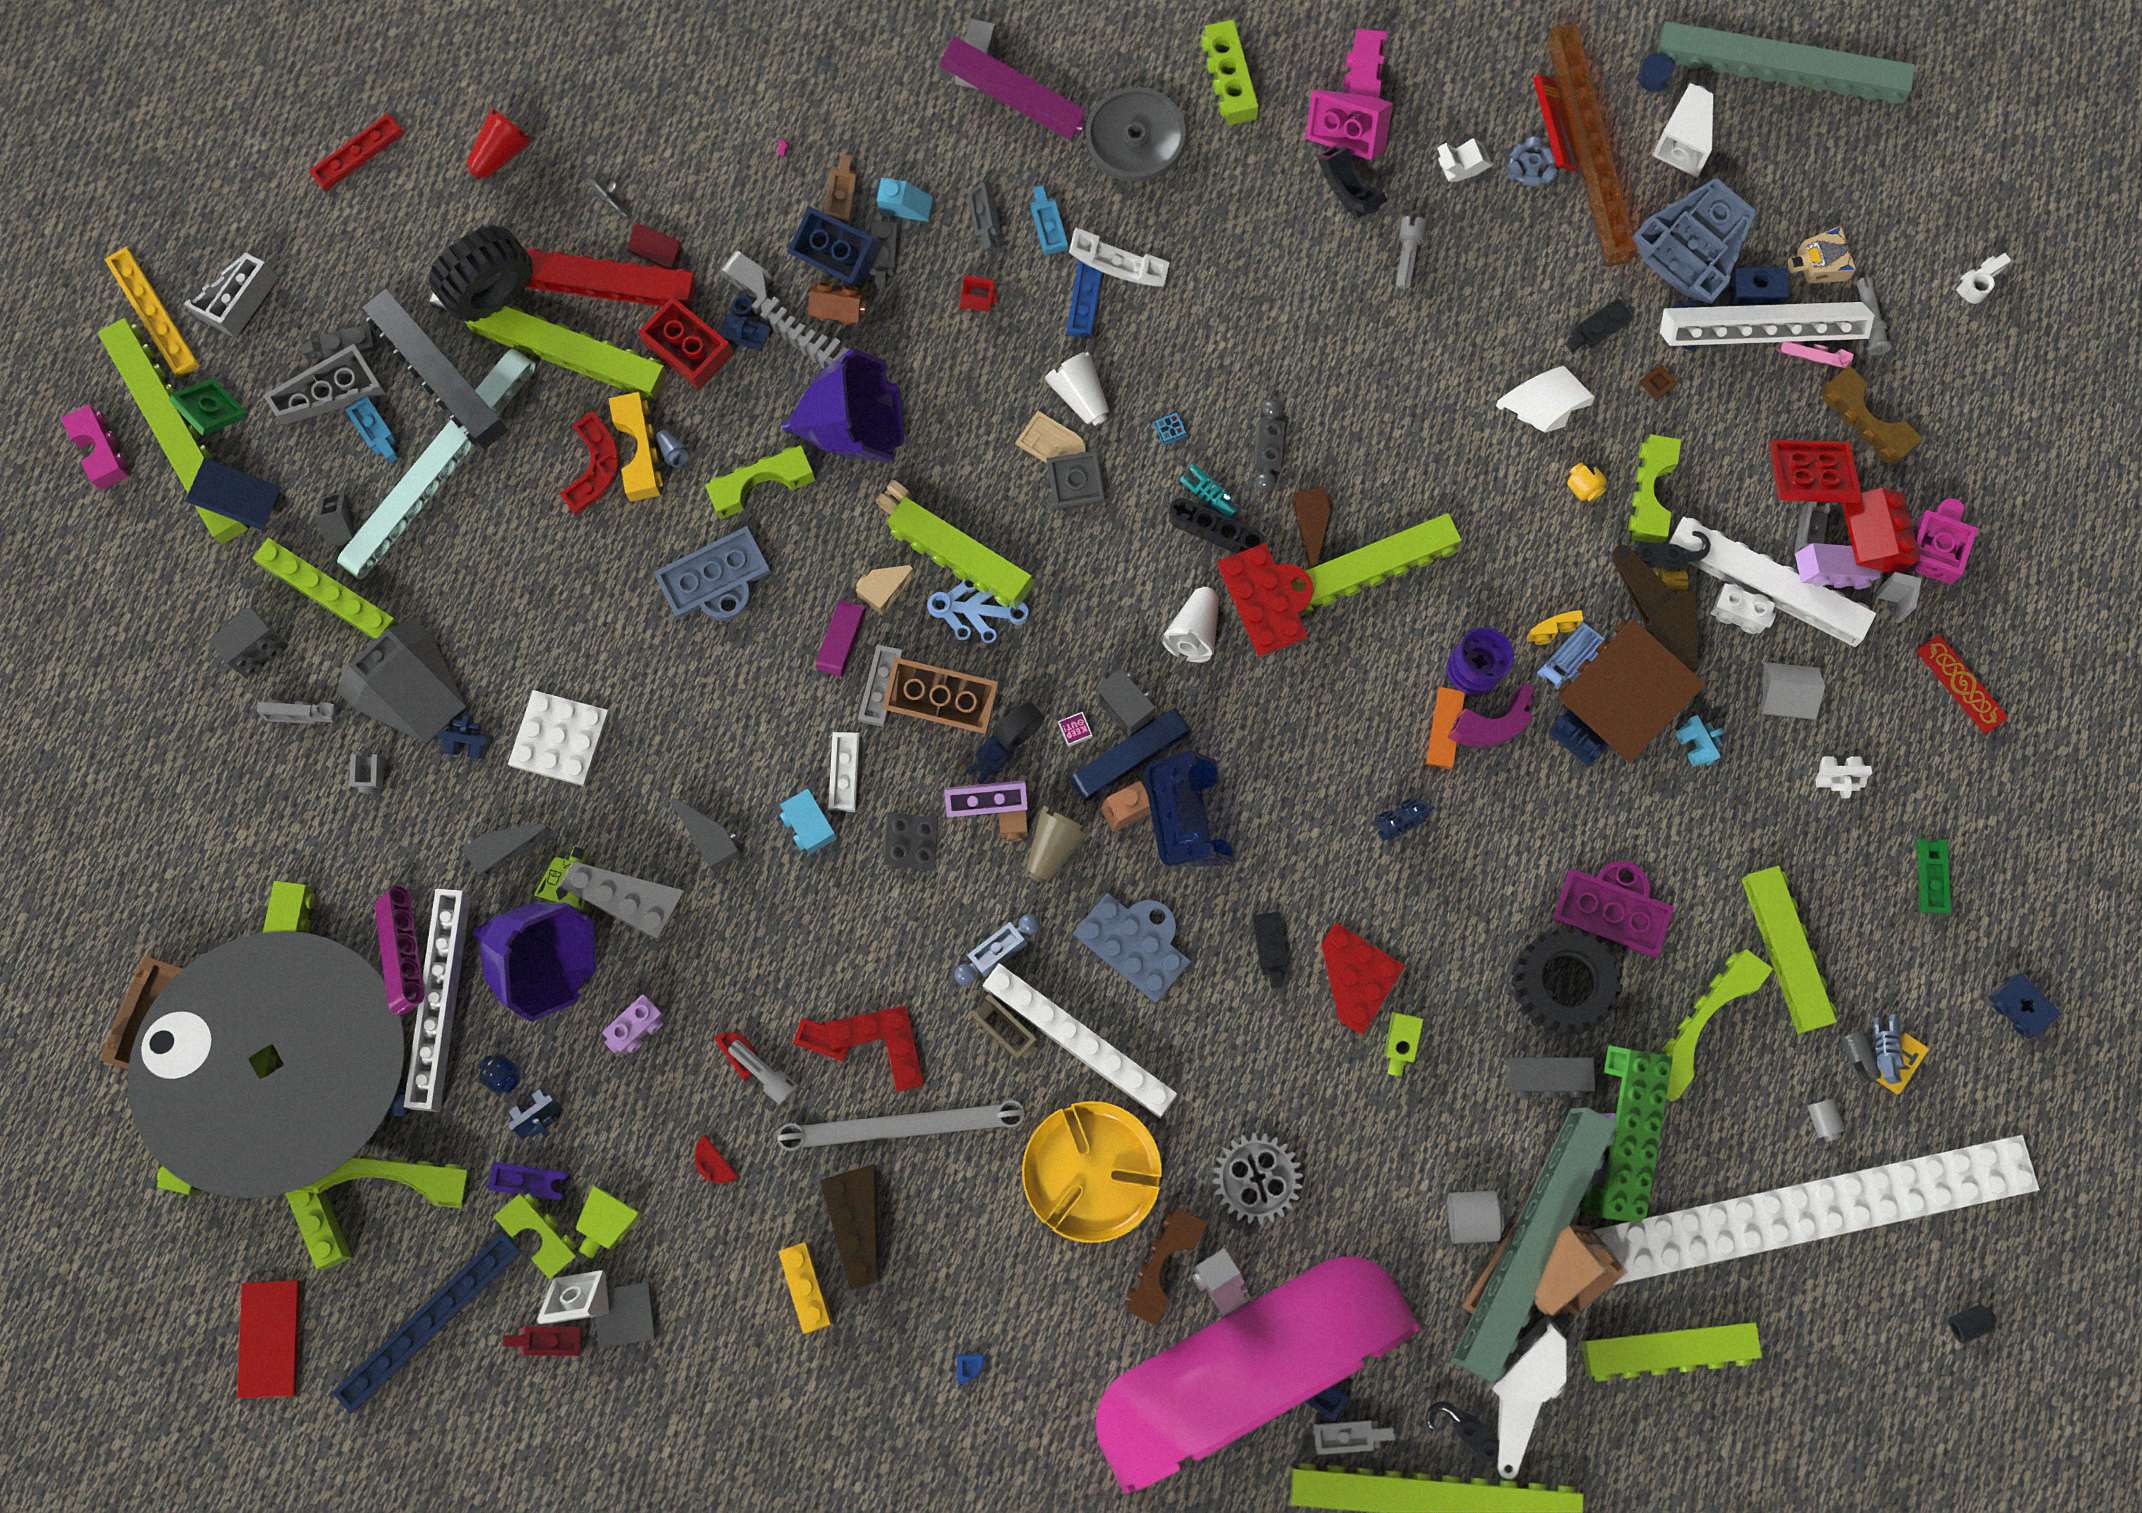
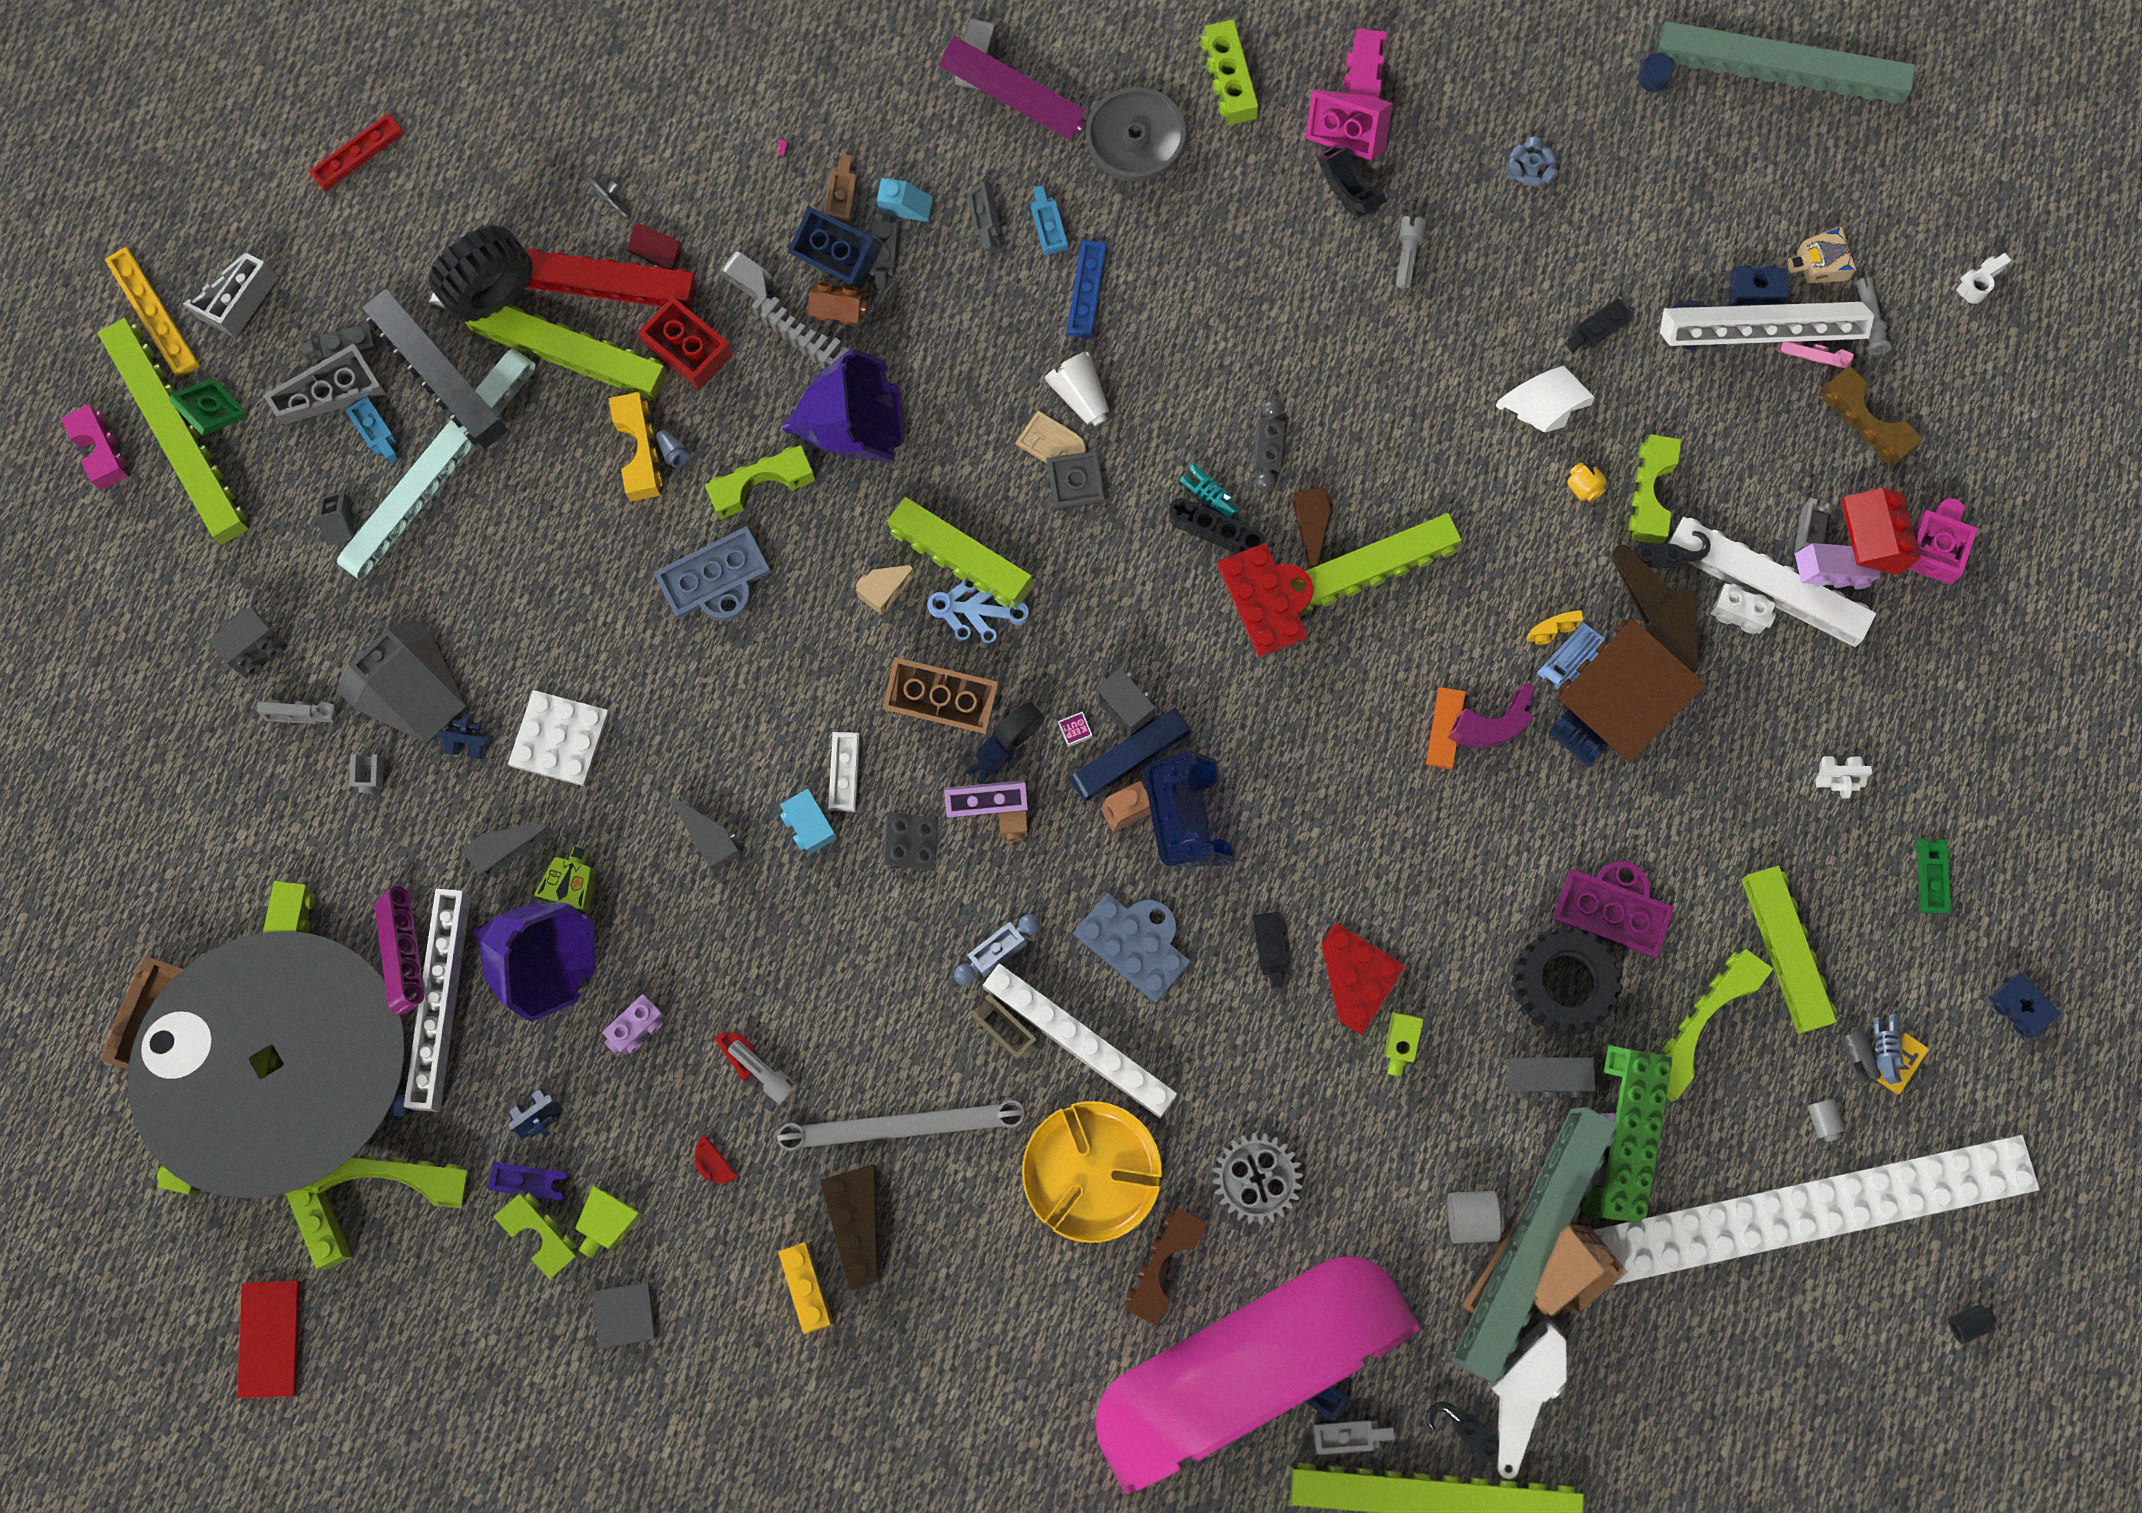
(233, 494): dark blue tile -> none
(323, 589): lime brick -> none
(426, 1323): dark blue plate -> none
(496, 145): red cone -> none
(499, 1074): clear blue head -> none
(547, 1341): dark red hinge -> none
(575, 1298): white slope -> none
(602, 465): red plate -> none
(627, 898): light grey wedge -> none
(742, 301): dark blue plate -> none
(744, 332): dark blue hips -> none
(814, 1038): red tile -> none
(840, 638): magenta beam -> none
(873, 700): light grey plate -> none
(886, 1025): red plate -> none
(892, 497): tan wheel -> none
(968, 1367): blue tile -> none
(978, 294): red window -> none
(1053, 843): dark tan cone -> none
(1117, 262): white slope -> none
(1170, 428): tile -> none
(1194, 627): white cone -> none
(1222, 1282): light grey wedge -> none
(1411, 811): dark blue hinge -> none
(1464, 161): white brick -> none
(1480, 661): dark purple wheel -> none
(1556, 122): red tile -> none
(1591, 145): clear orange brick -> none
(1658, 383): reddish brown tile -> none
(1670, 1350): lime brick -> none
(1674, 579): yellow bush -> none
(1688, 134): white slope -> none
(1697, 240): sand blue wedge -> none
(1705, 739): medium azure hips -> none
(1792, 690): light grey slope -> none
(1814, 471): red plate -> none
(1902, 590): light grey panel -> none
(1962, 684): red tile -> none

